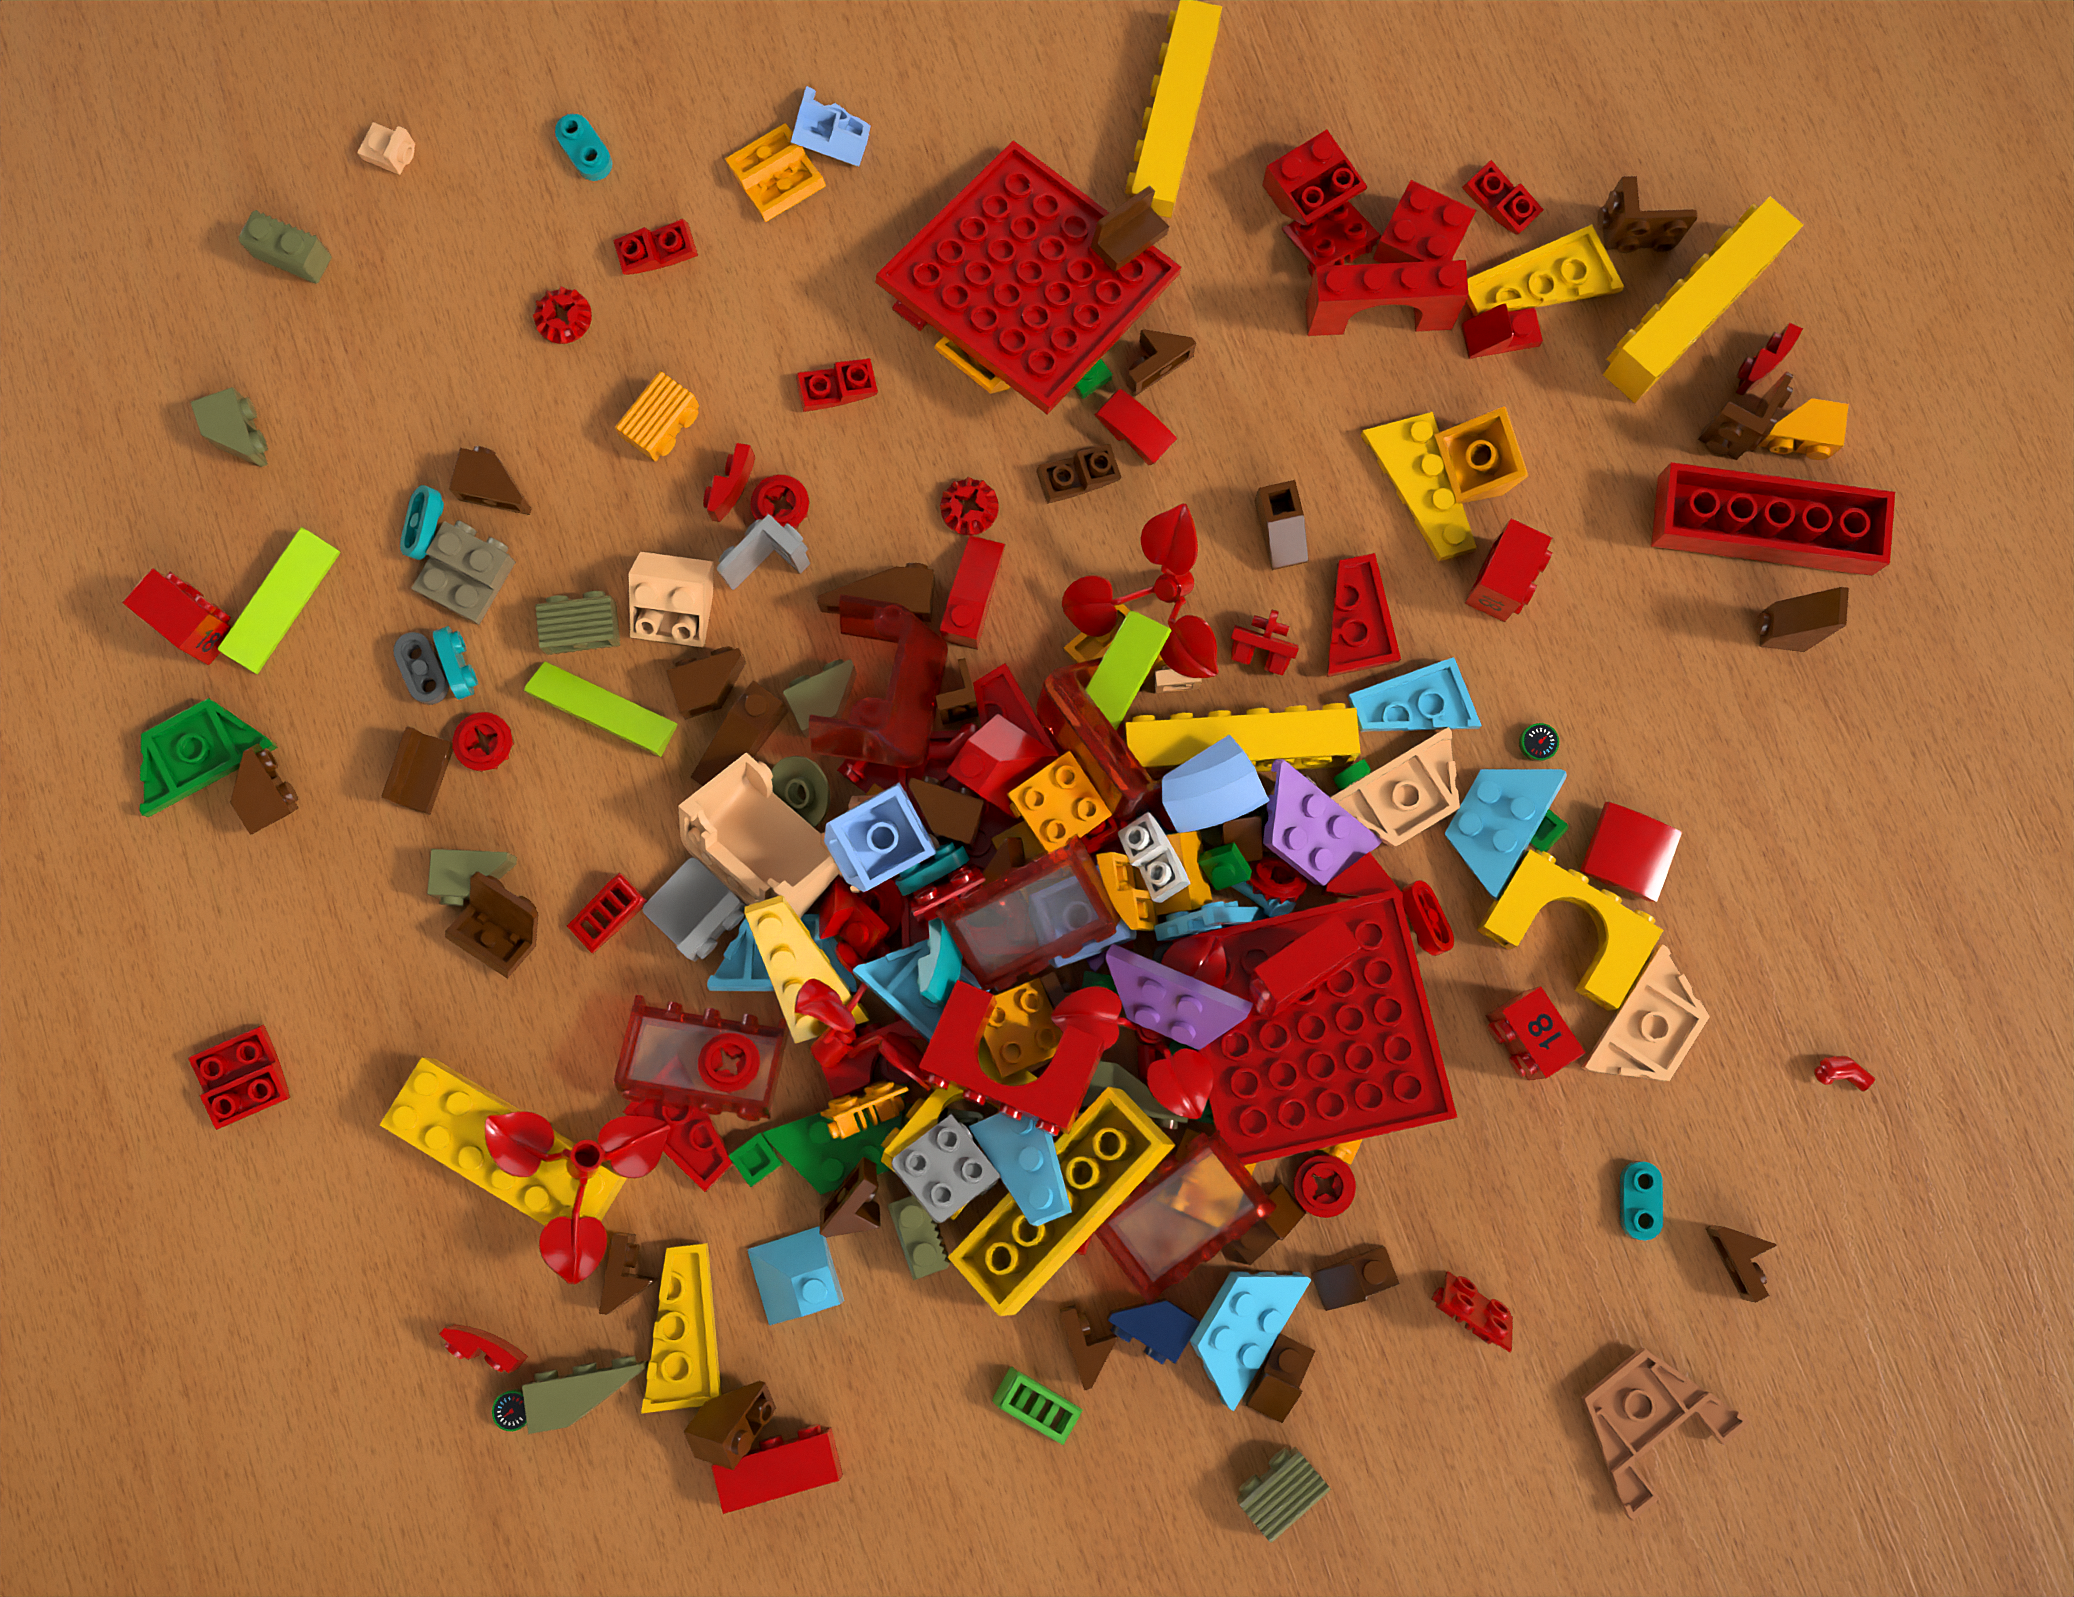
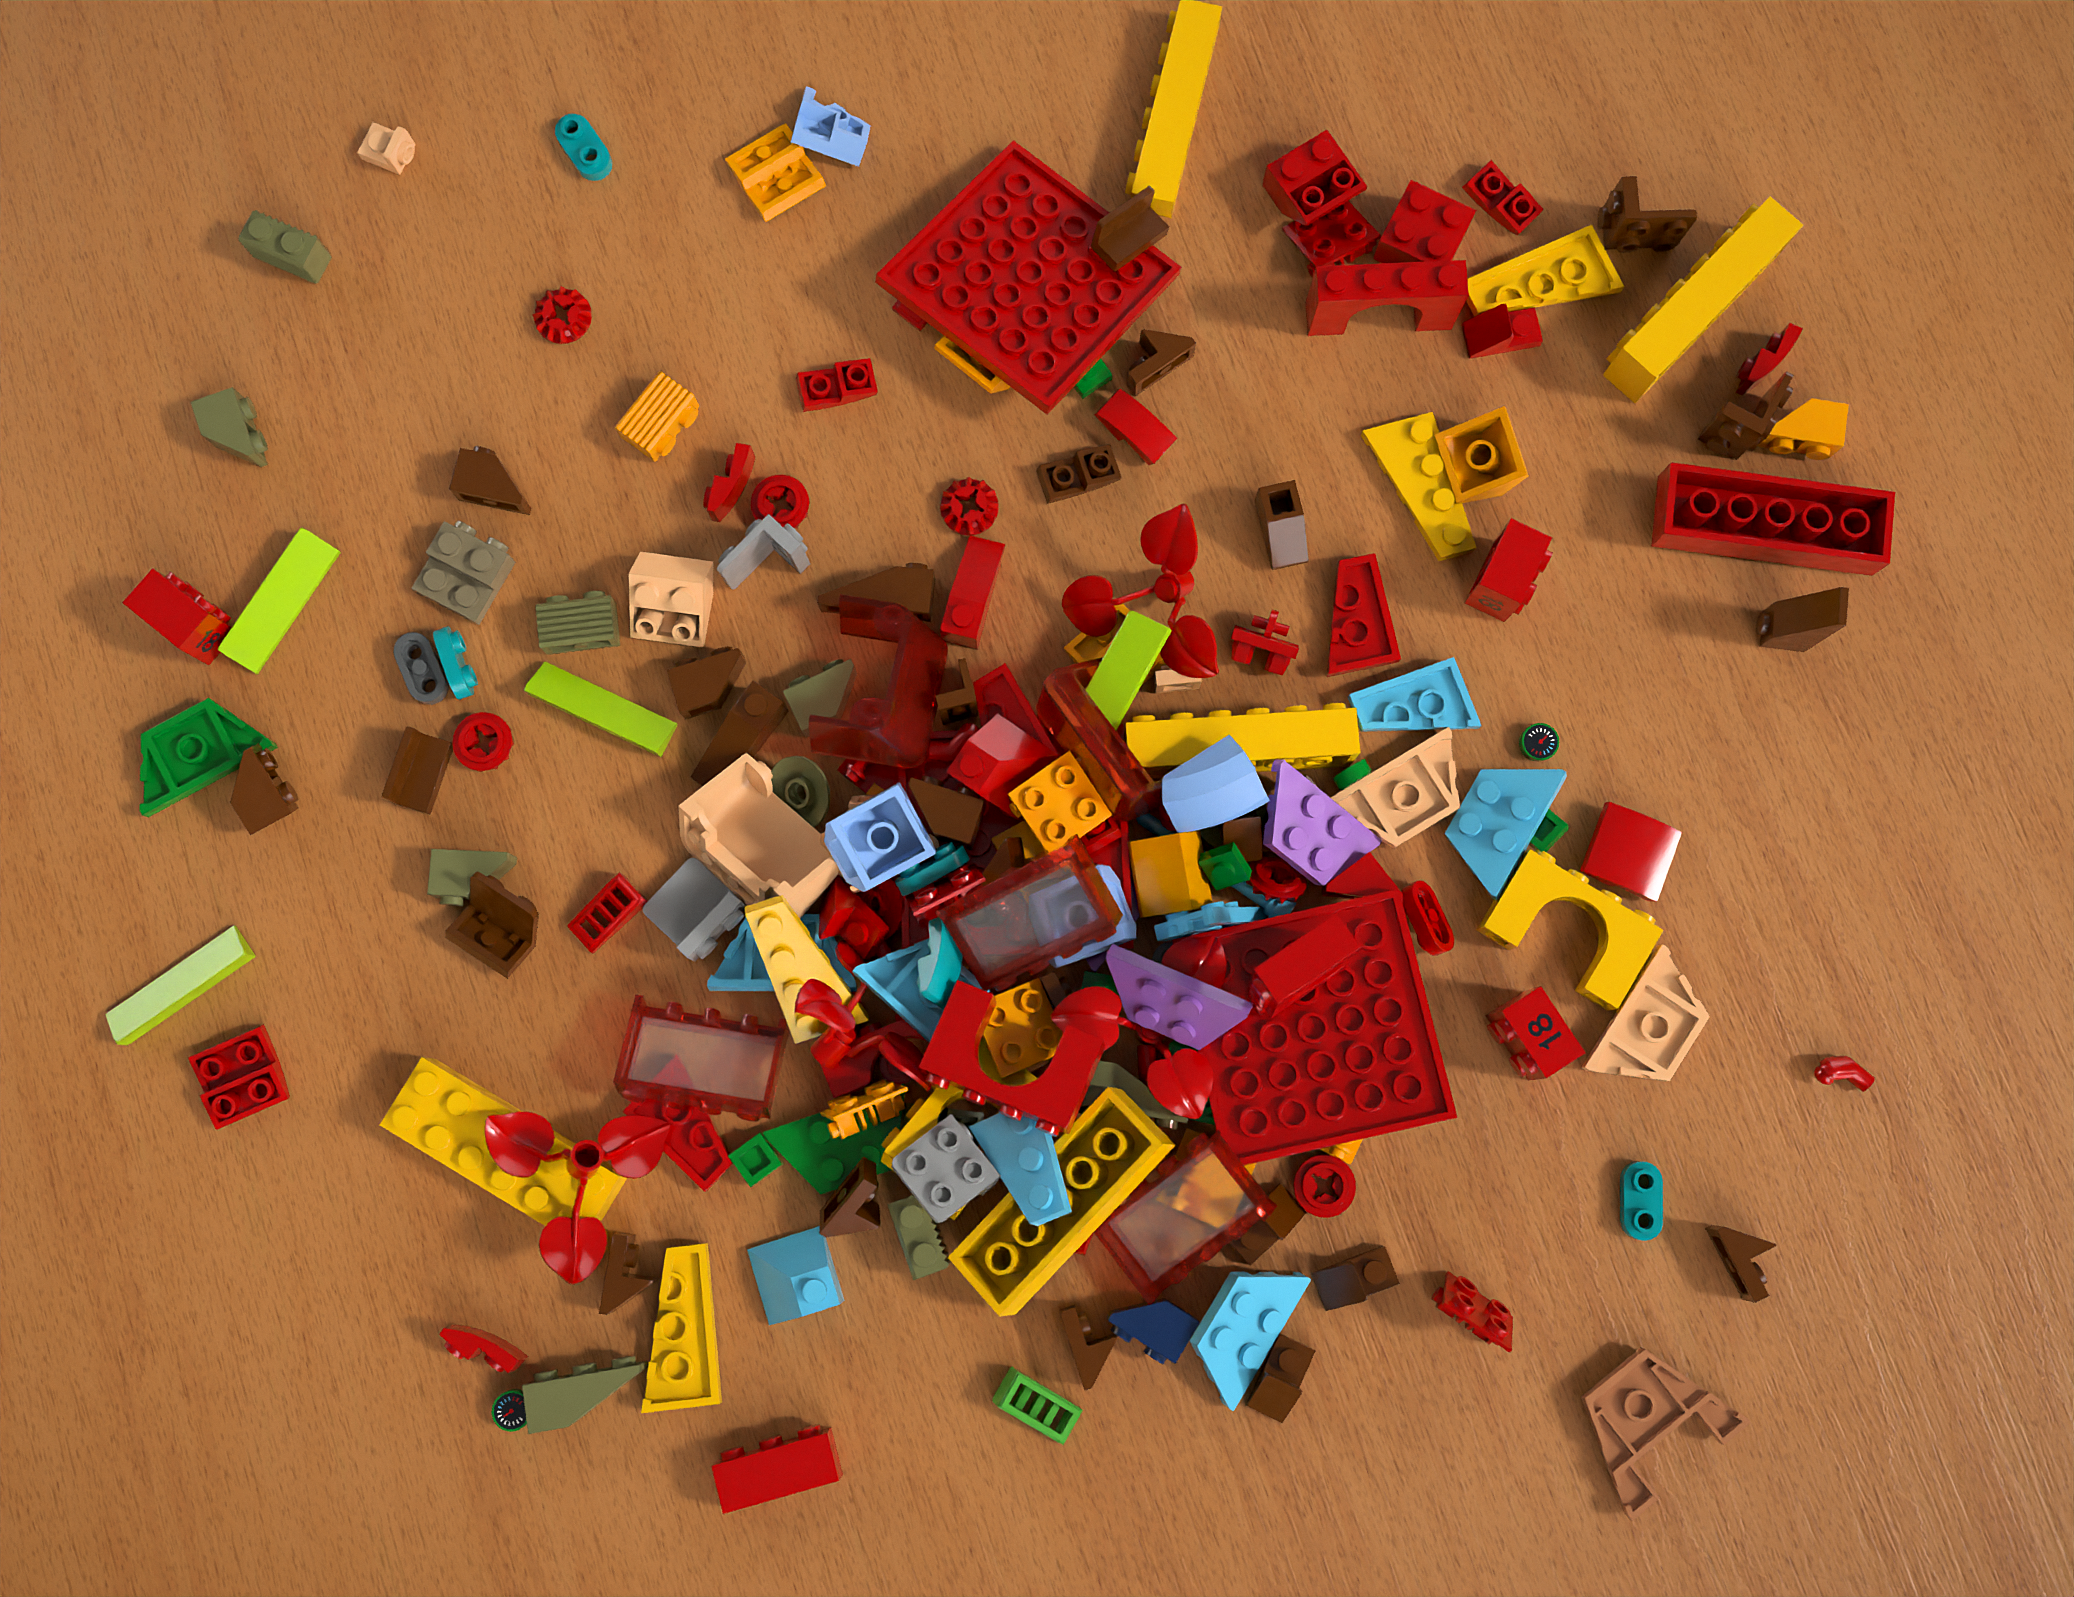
(179, 986): none -> lime slope
(421, 522): teal plate -> none
(657, 249): red slope -> none
(729, 1424): reddish brown slope -> none
(735, 1047): red gear -> none
(1121, 885): light orange slope -> none
(1154, 856): white slope -> none
(1281, 1493): olive brick -> none

